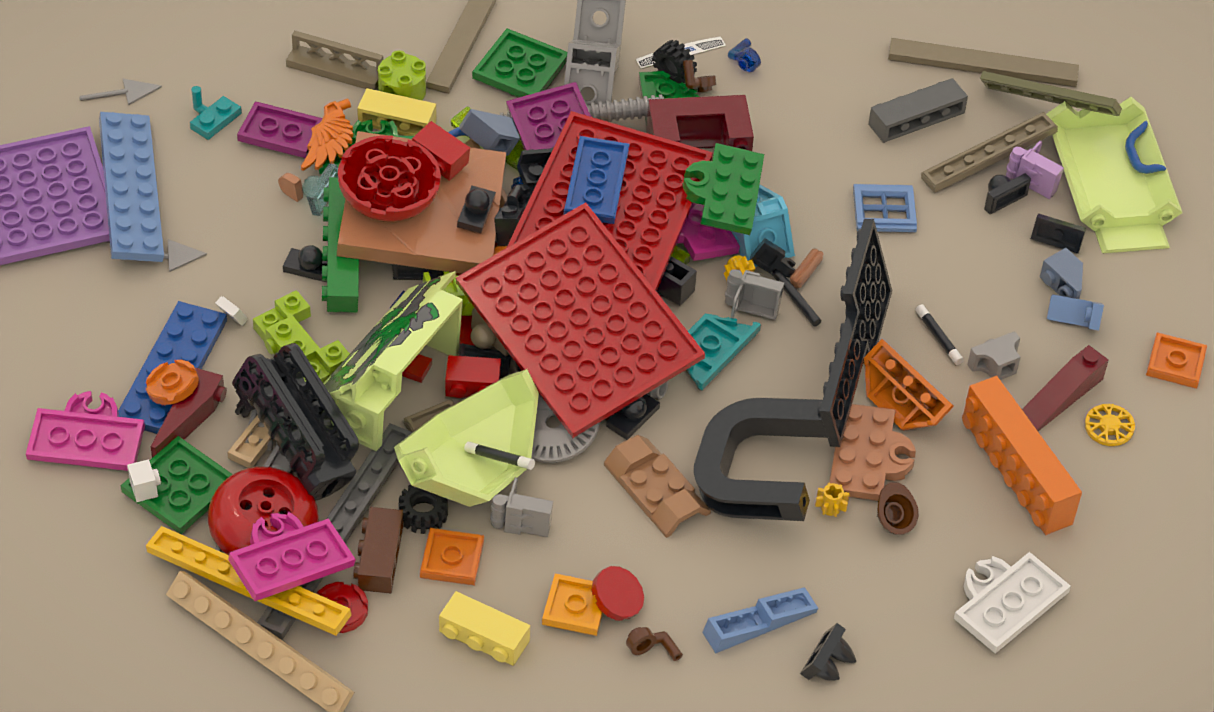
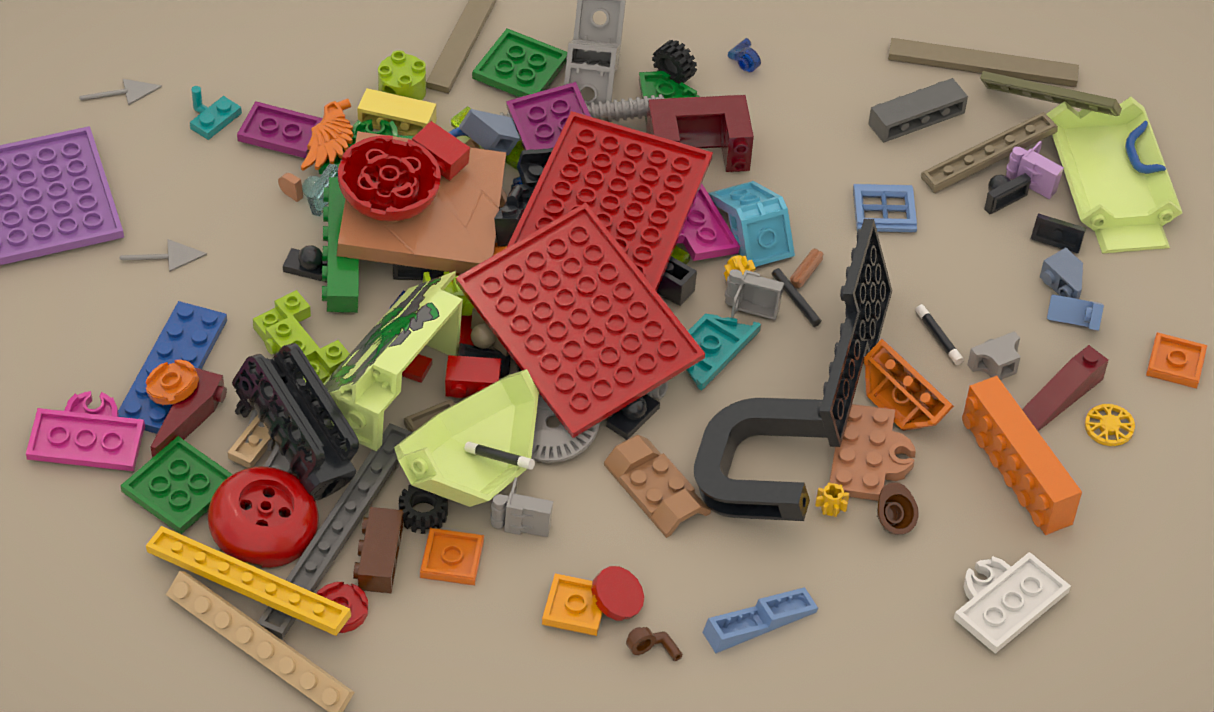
(130, 187): medium blue plate -> none
(143, 480): white plate -> none
(231, 310): white tile -> none
(289, 555): dark pink plate -> none
(334, 65): dark tan fence -> none
(476, 209): black tile -> none
(484, 628): light yellow brick -> none
(597, 177): blue tile -> none
(695, 47): white sticker -> none
(703, 83): reddish brown plate -> none
(726, 187): green plate -> none
(771, 257): black plate -> none
(829, 645): black tile -> none

